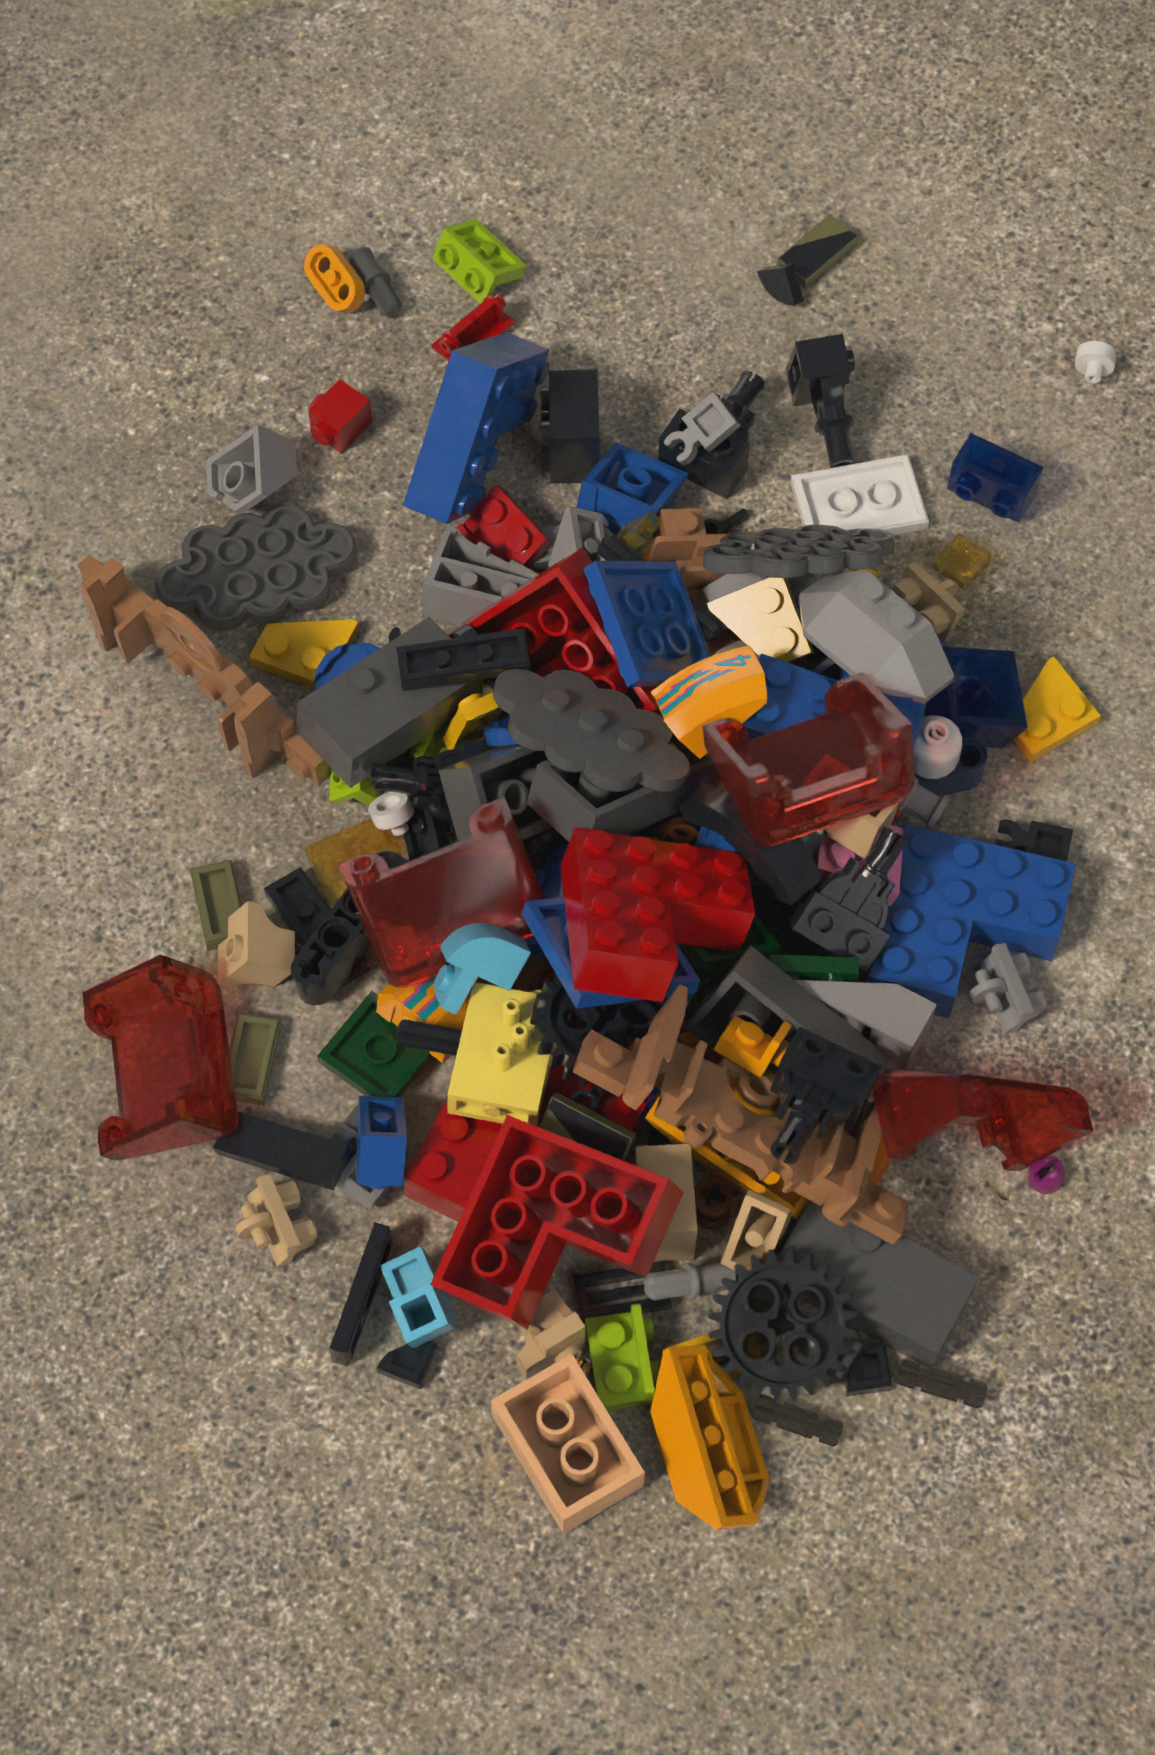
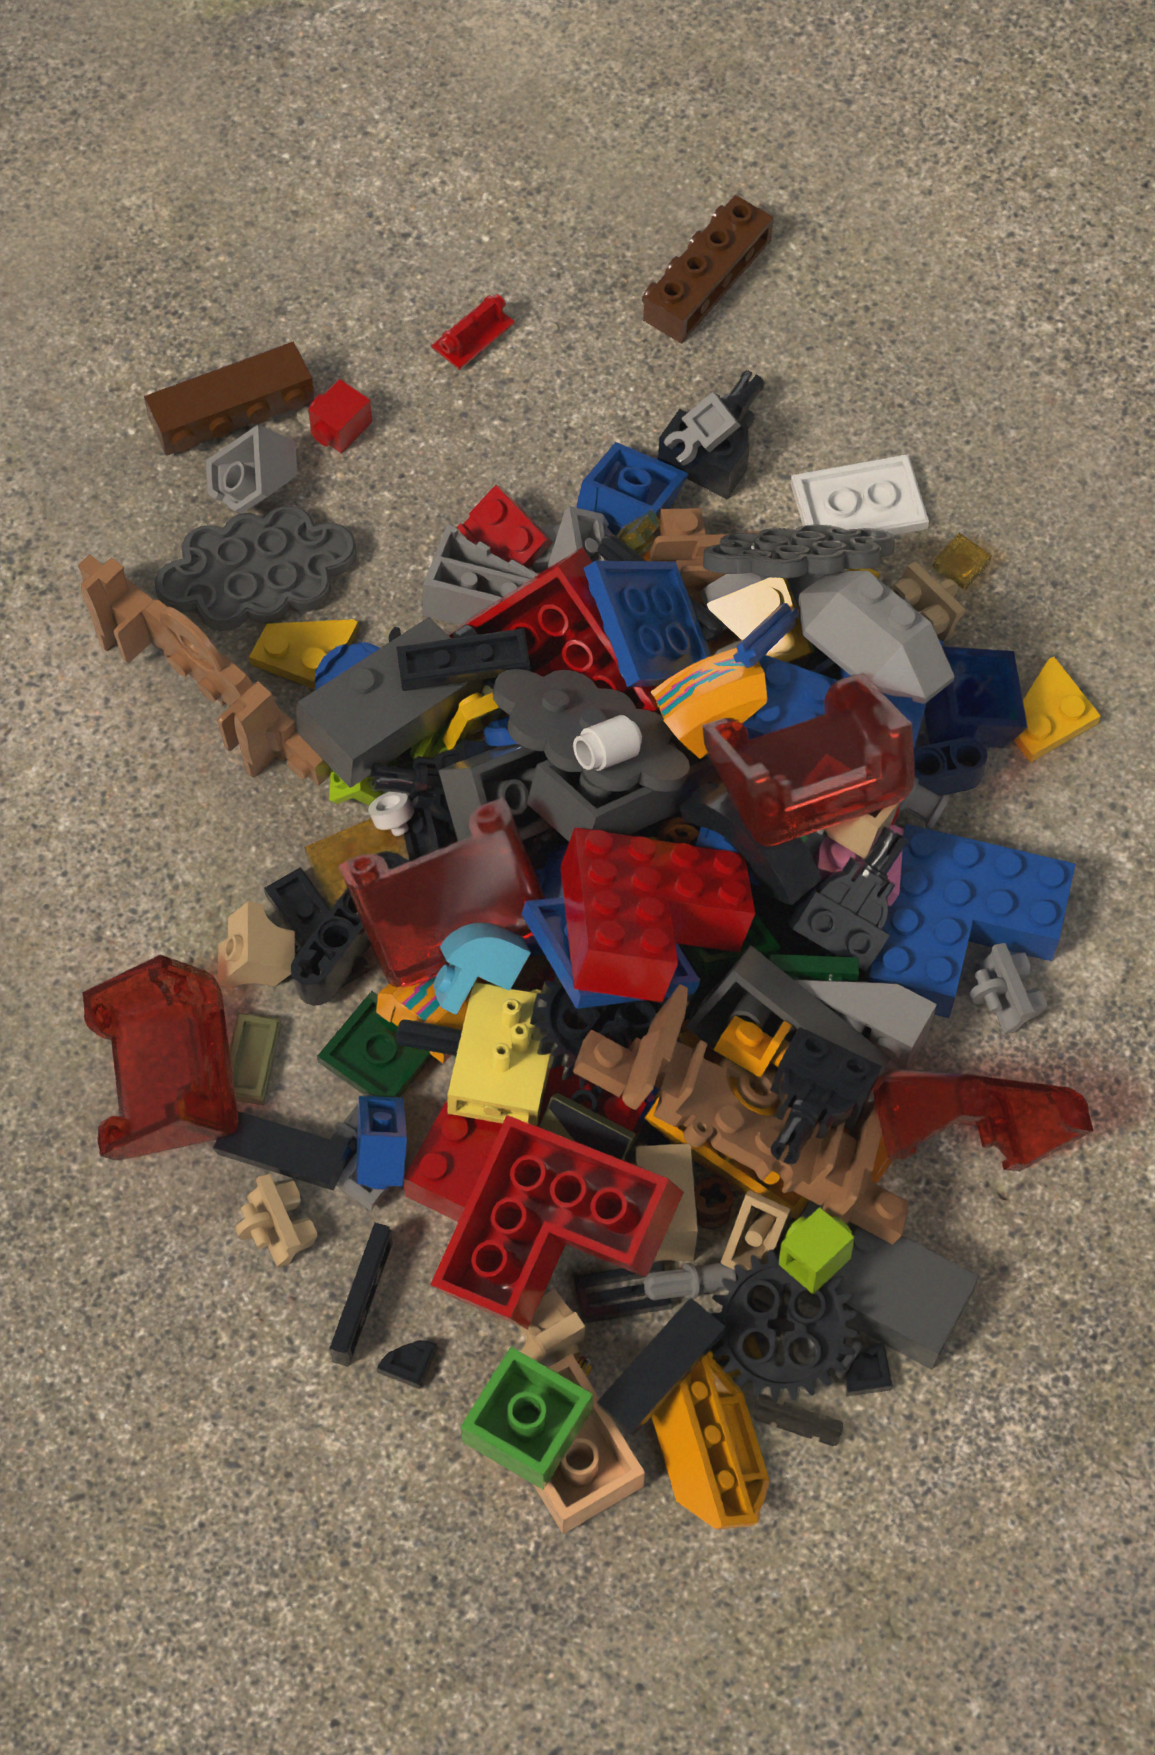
(216, 899): olive tile -> none
(230, 398): none -> reddish brown brick
(337, 281): light orange plate -> none
(376, 282): dark grey axle -> none
(417, 1305): medium azure brick -> none
(476, 259): lime bracket -> none
(481, 396): blue brick -> none
(526, 1418): none -> bright green brick
(570, 425): black brick -> none
(607, 743): none -> white brick
(621, 1358): lime bracket -> none
(661, 1366): none -> black tile
(707, 268): none -> reddish brown brick
(722, 527): black hand -> none
(766, 635): none -> blue axle
(782, 283): black tile -> none
(816, 1249): none -> lime brick
(817, 377): black brick -> none
(819, 249): tile -> none
(937, 747): white head -> none
(942, 1383): clear smoke axle -> none
(994, 478): clear blue brick -> none
(1039, 839): black plate -> none
(1051, 1182): magenta hinge -> none
(1095, 360): white tile -> none

